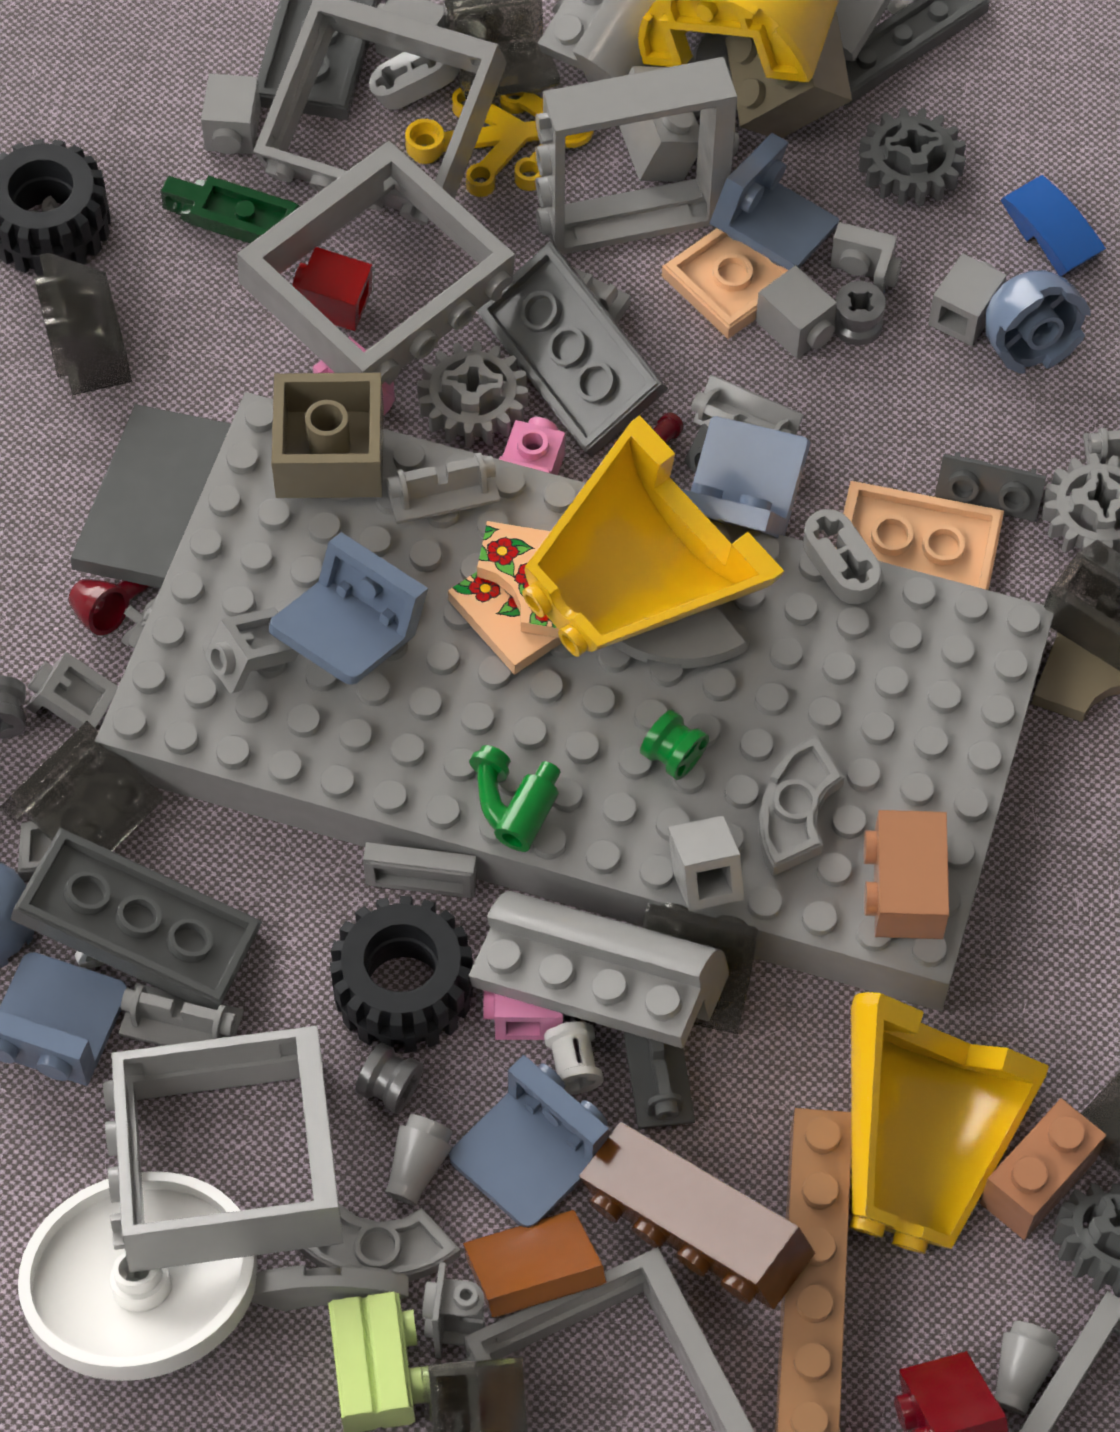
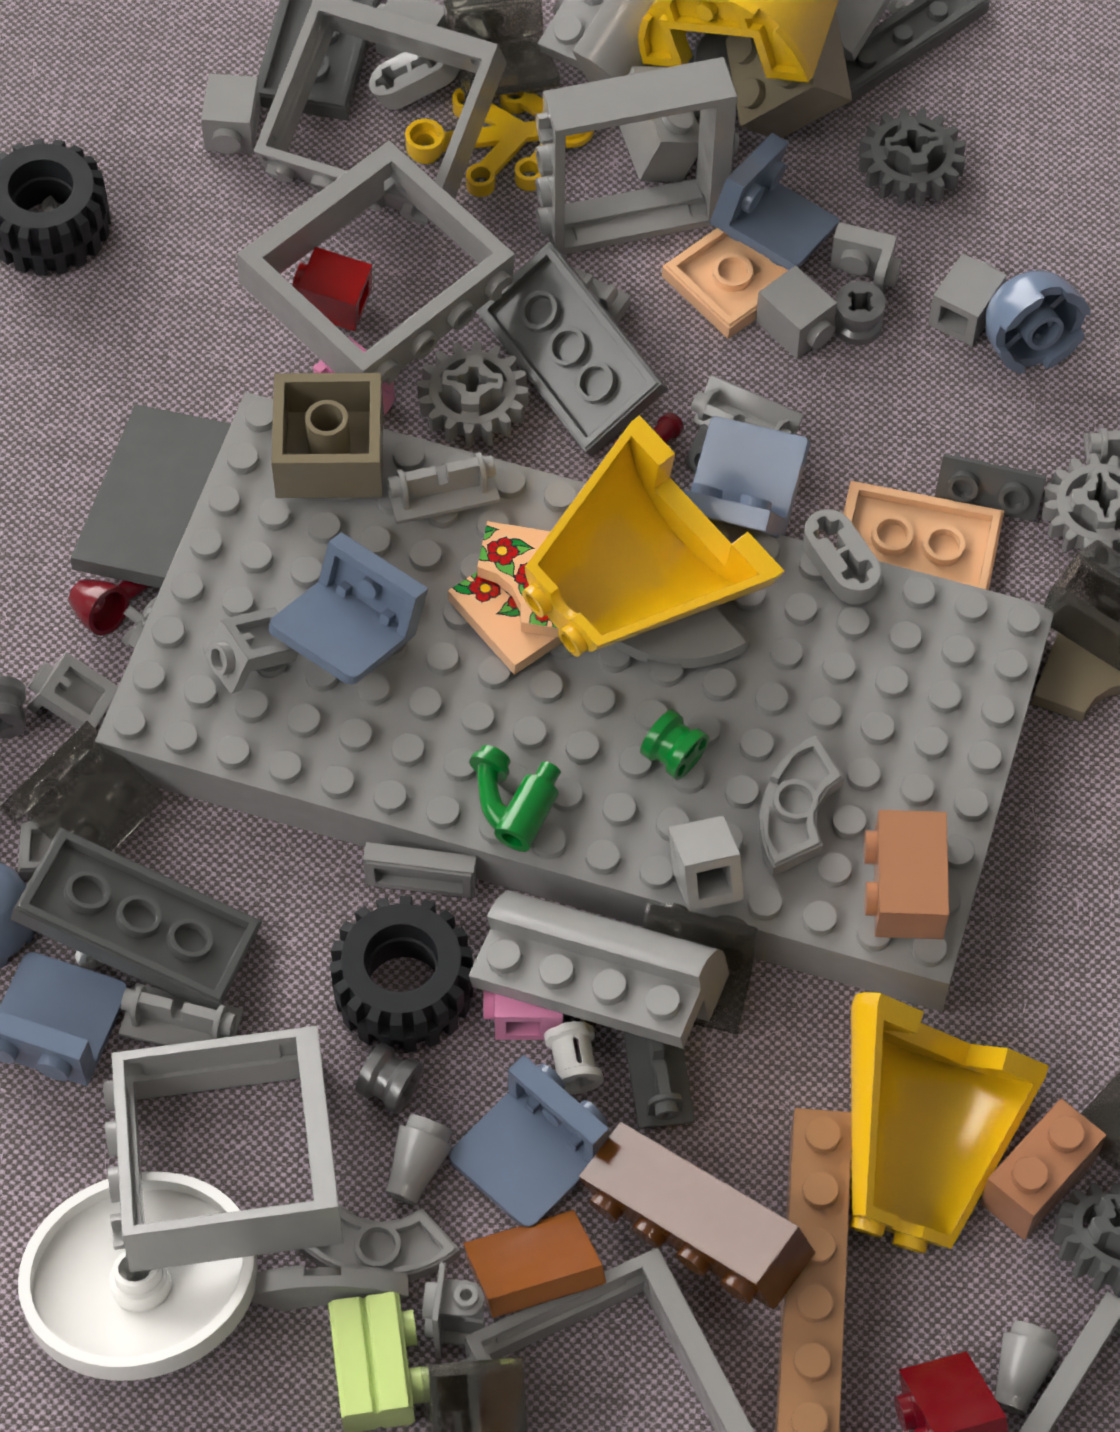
(81, 325): clear smoke slope -> none
(225, 207): dark green hinge -> none
(536, 445): bright pink brick -> none
(1055, 222): blue slope -> none

